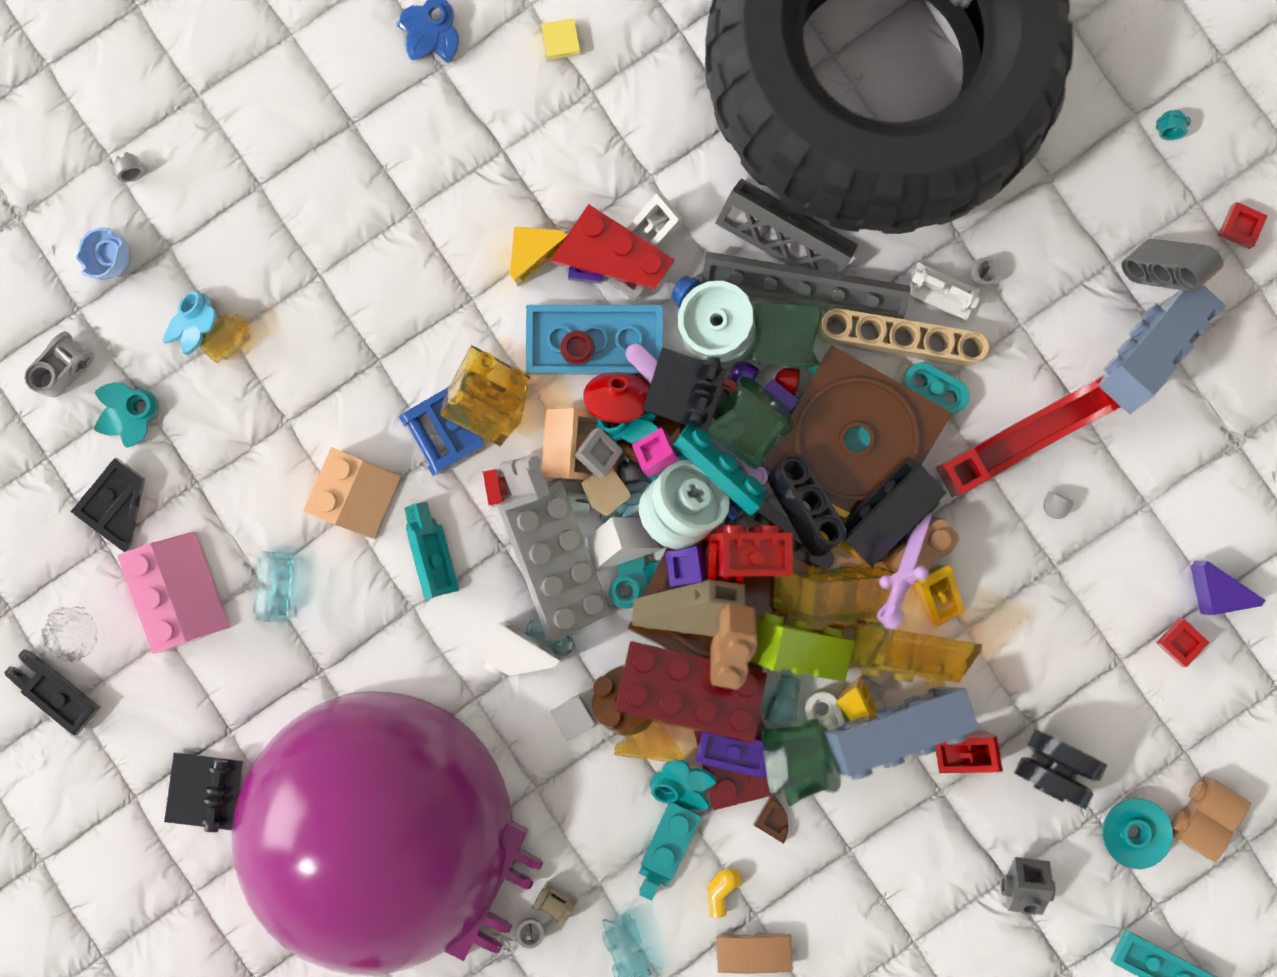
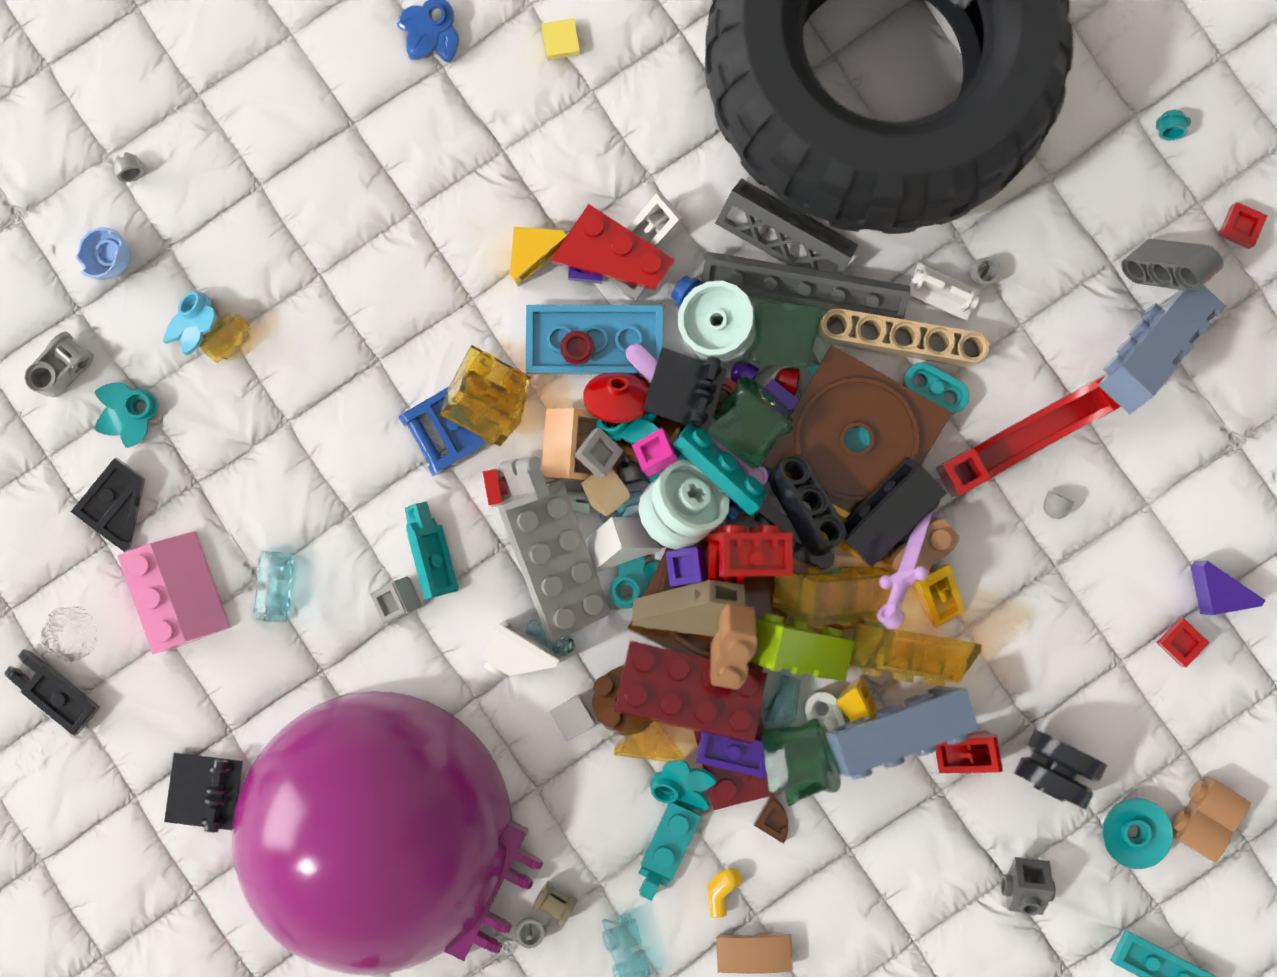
(352, 493): light nougat slope -> none
(396, 599): none -> light grey slope

